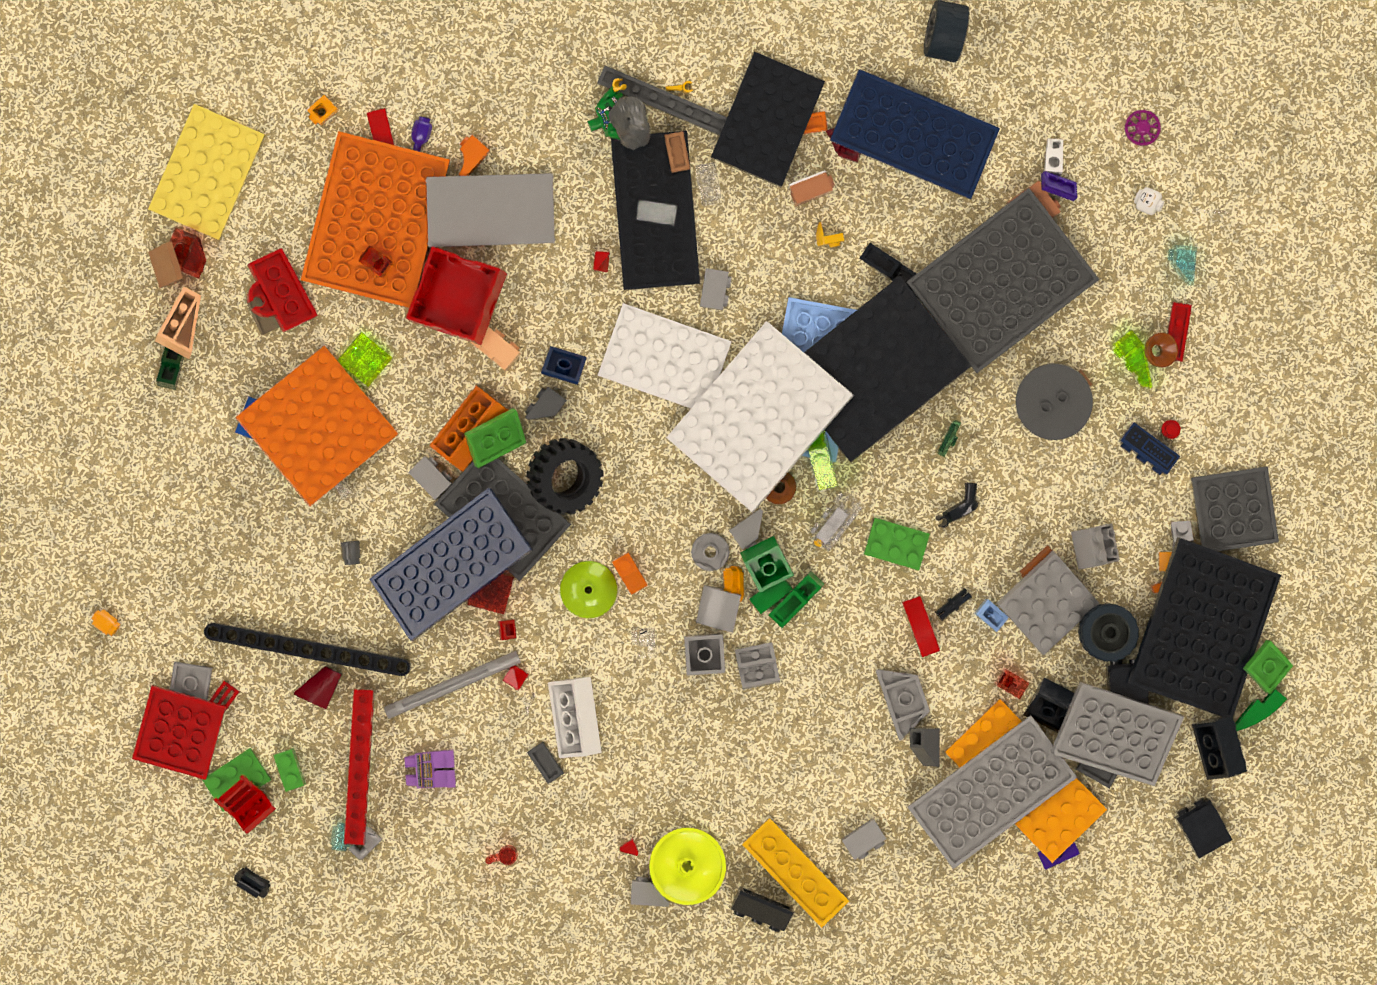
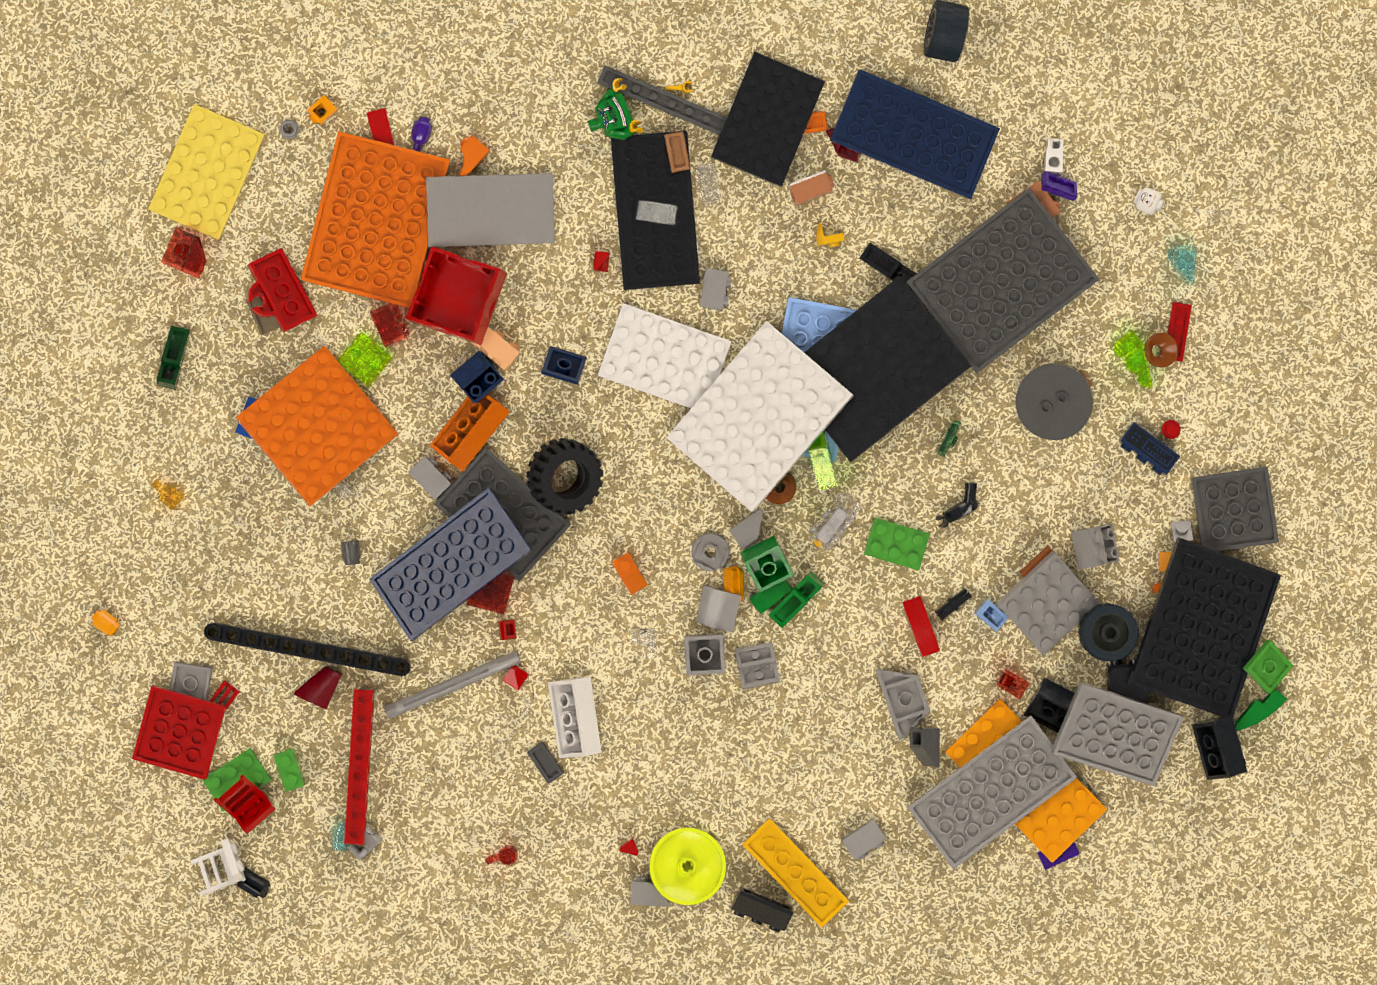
(165, 265): medium nougat tile -> none
(169, 495): none -> clear yellow plate
(179, 327): light nougat wedge -> none
(233, 867): none -> white plate
(285, 124): none -> light grey plate
(376, 261): clear red slope -> none
(389, 325): none -> clear red brick
(426, 772): medium lavender hips -> none
(477, 377): none -> dark blue slope
(495, 438): bright green plate -> none
(548, 405): dark grey slope -> none
(592, 575): lime dish -> none
(630, 122): dark grey hair -> none
(1101, 776): dark grey tile -> none
(1142, 127): magenta wheel -> none
(1202, 827): black brick -> none

